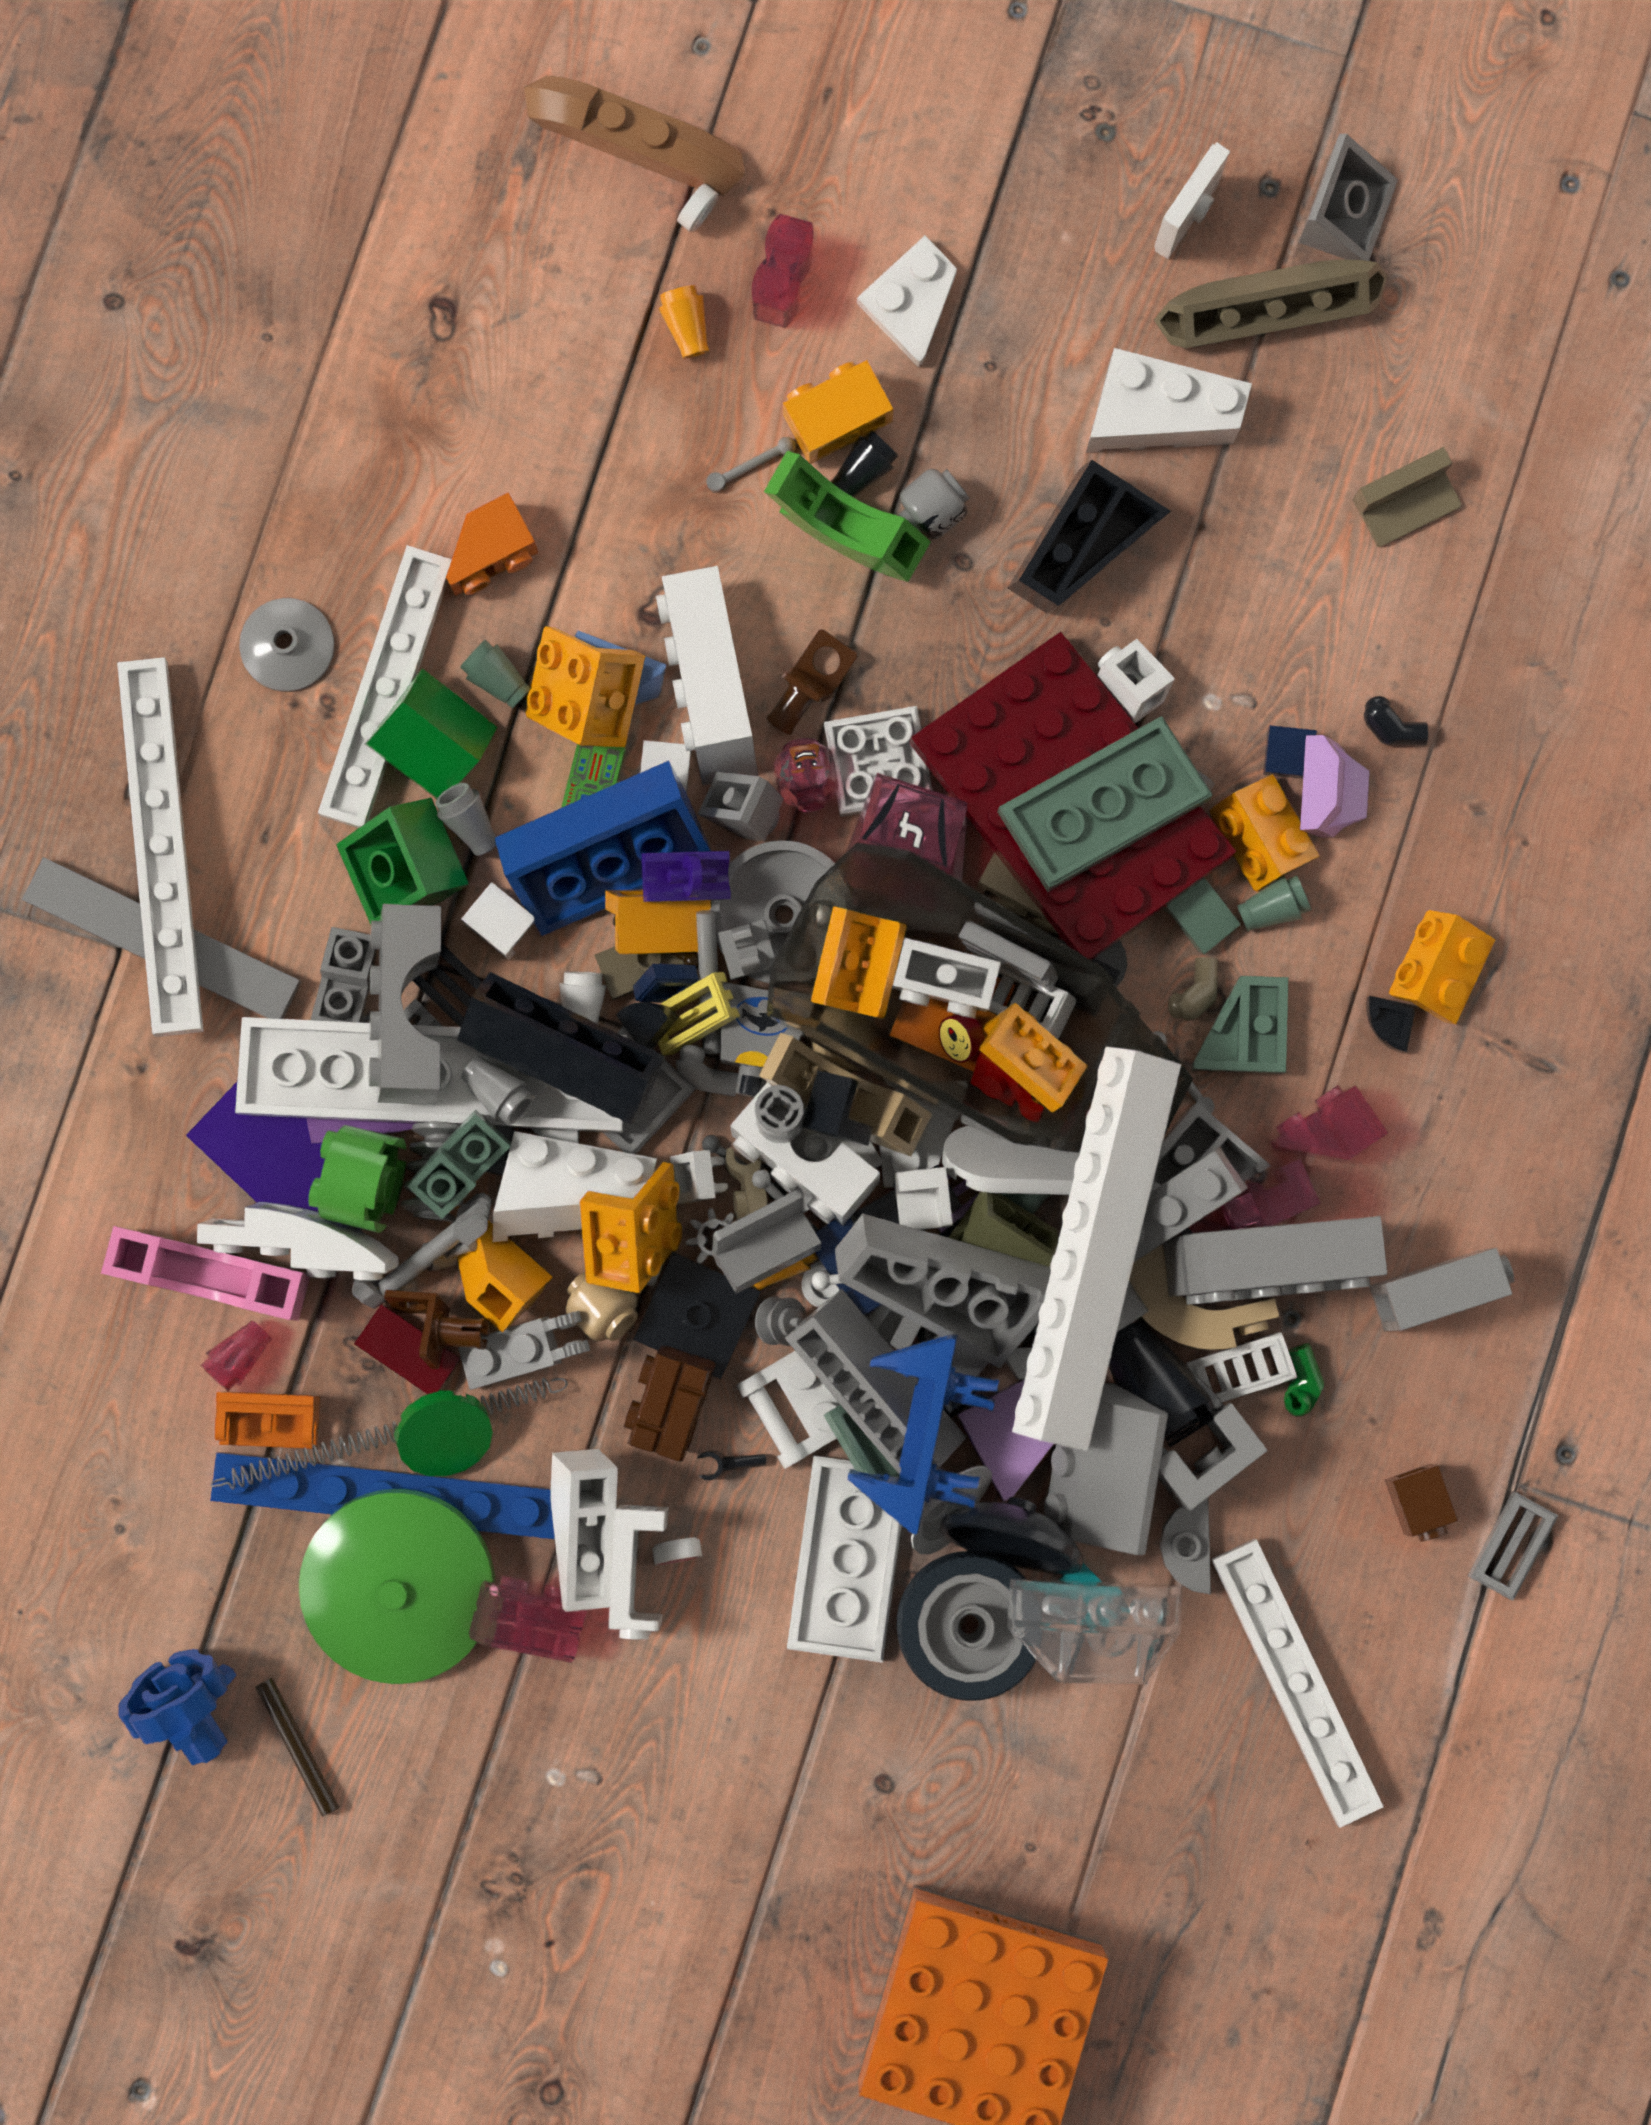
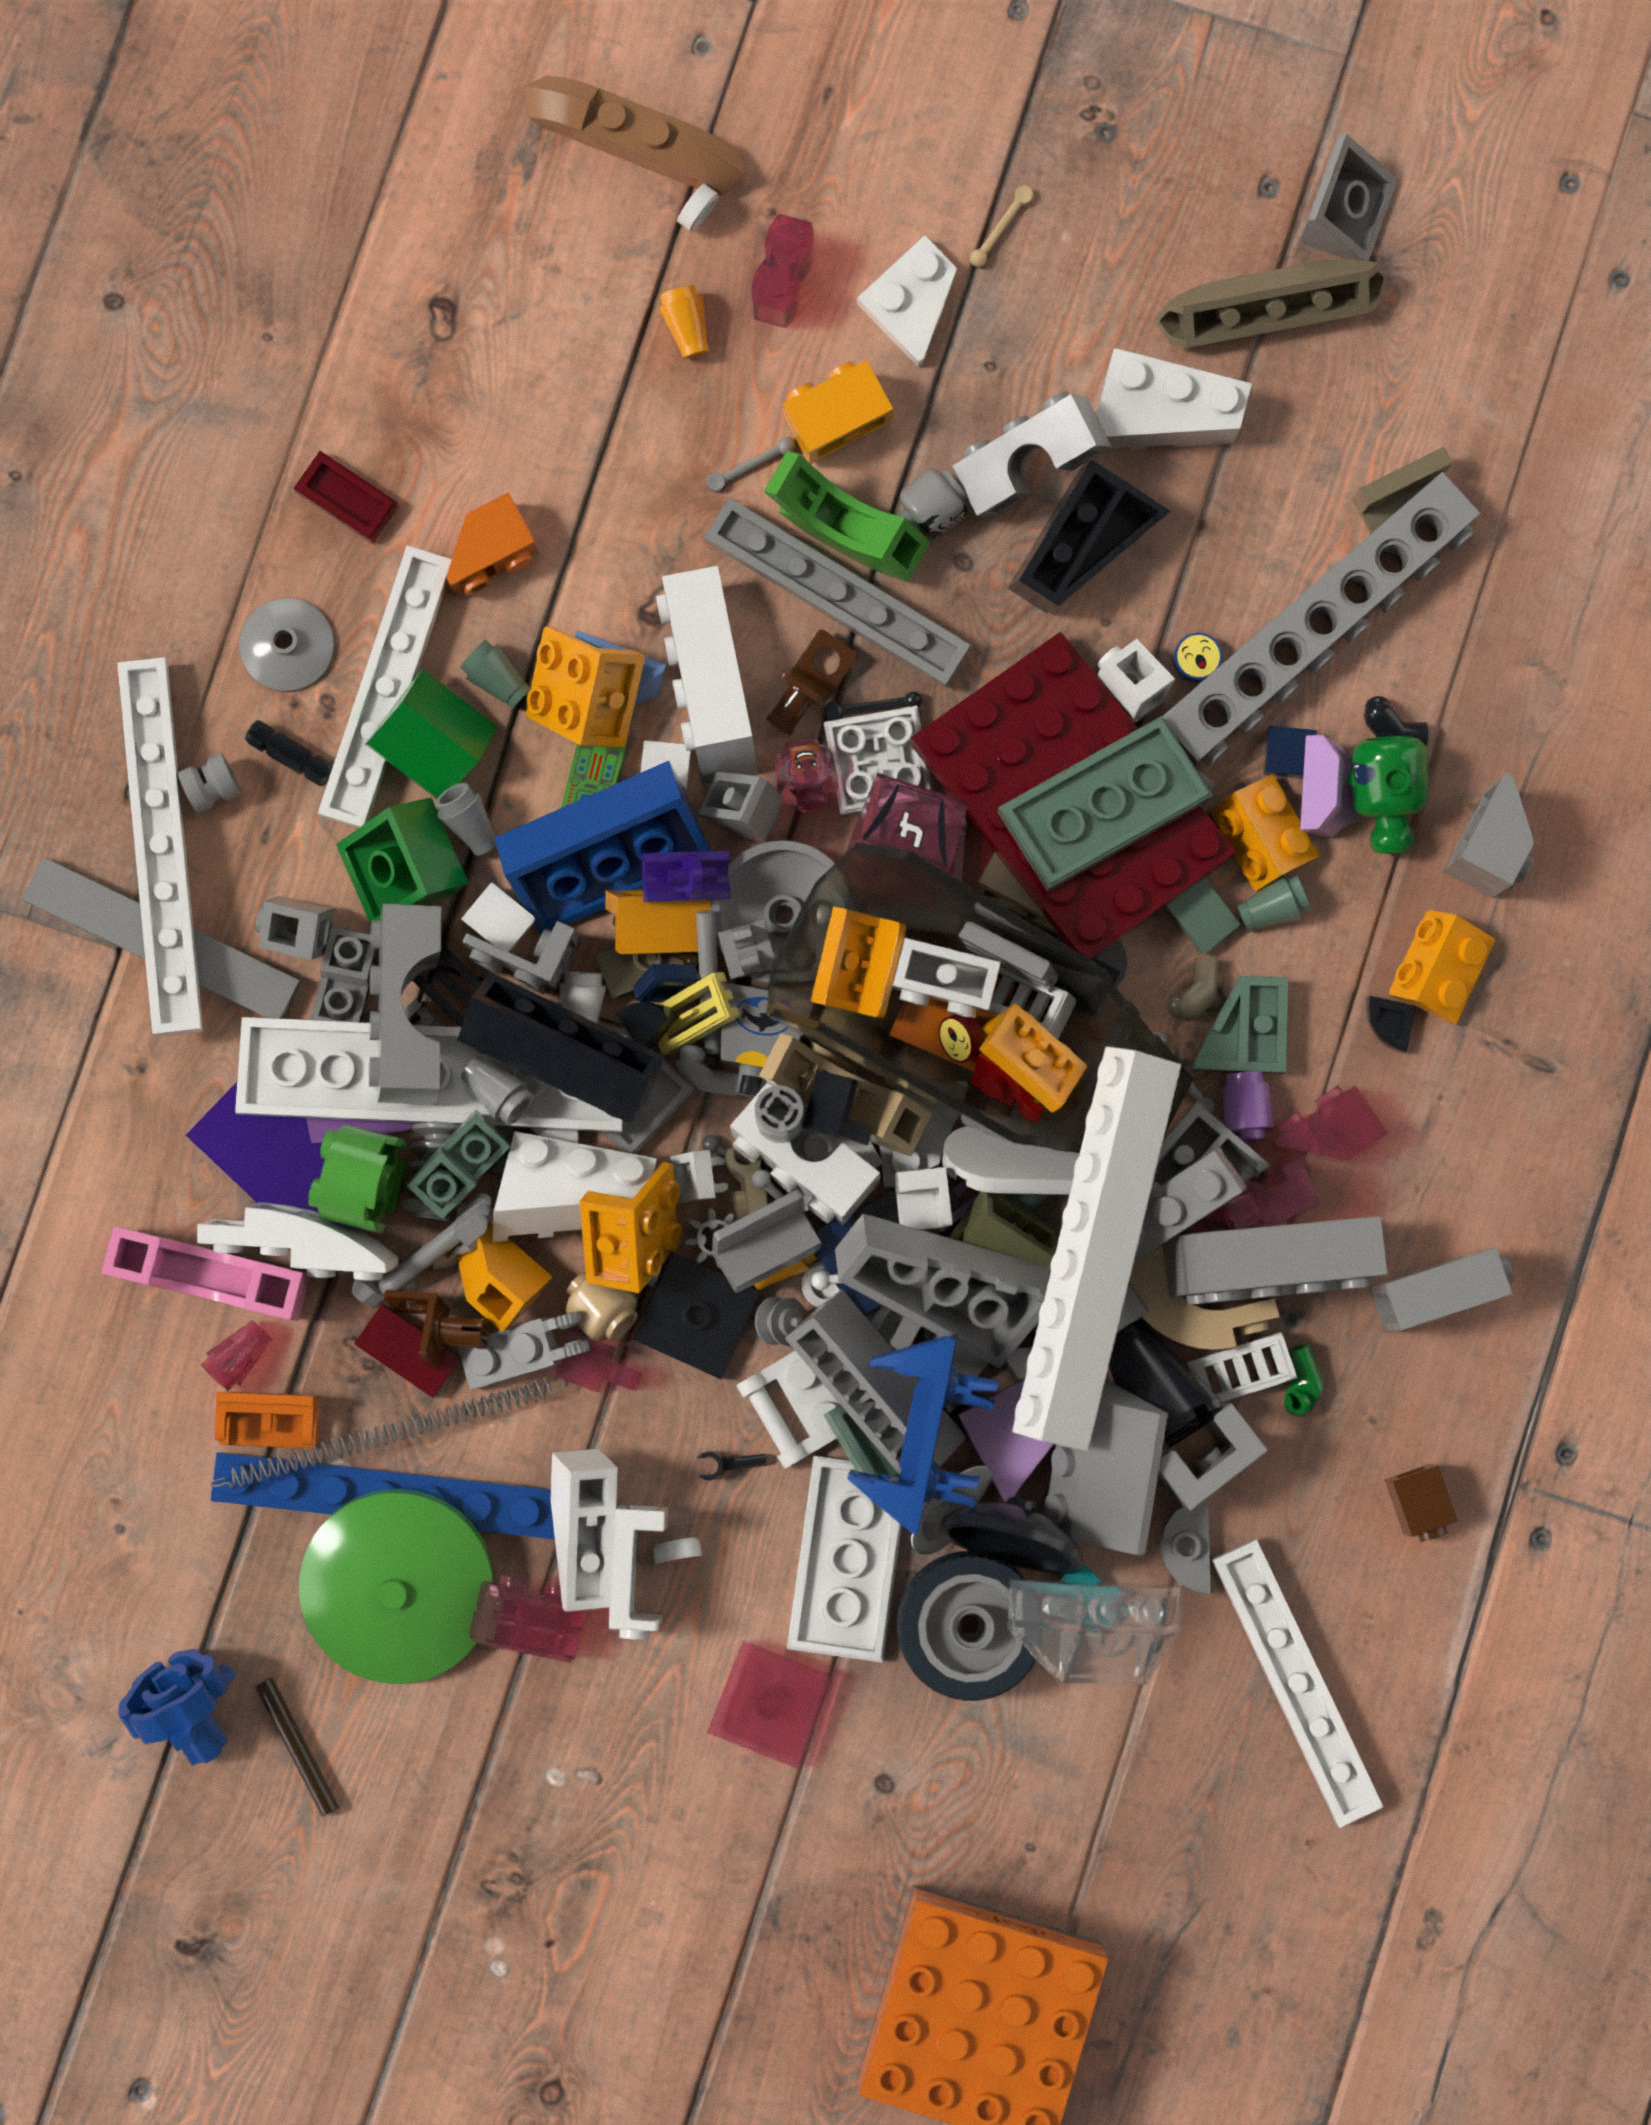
(209, 783): none -> light grey wheel
(278, 934): none -> light grey brick
(289, 753): none -> black axle
(346, 497): none -> dark red tile
(443, 1433): green tile -> none
(554, 953): none -> light grey bracket
(594, 1366): none -> clear pink plate
(670, 1403): reddish brown brick -> none
(770, 1704): none -> clear pink plate
(835, 711): none -> black hinge
(837, 592): none -> light grey plate
(864, 464): black cone -> none
(995, 469): none -> arch
(1022, 197): none -> tan hinge
(1192, 201): white plate -> none
(1197, 657): none -> light yellow tile
(1247, 1105): none -> medium lavender brick
(1390, 784): none -> green piece
(1437, 505): none -> light grey brick
(1494, 842): none -> light grey slope
(1496, 1536): light grey tile -> none

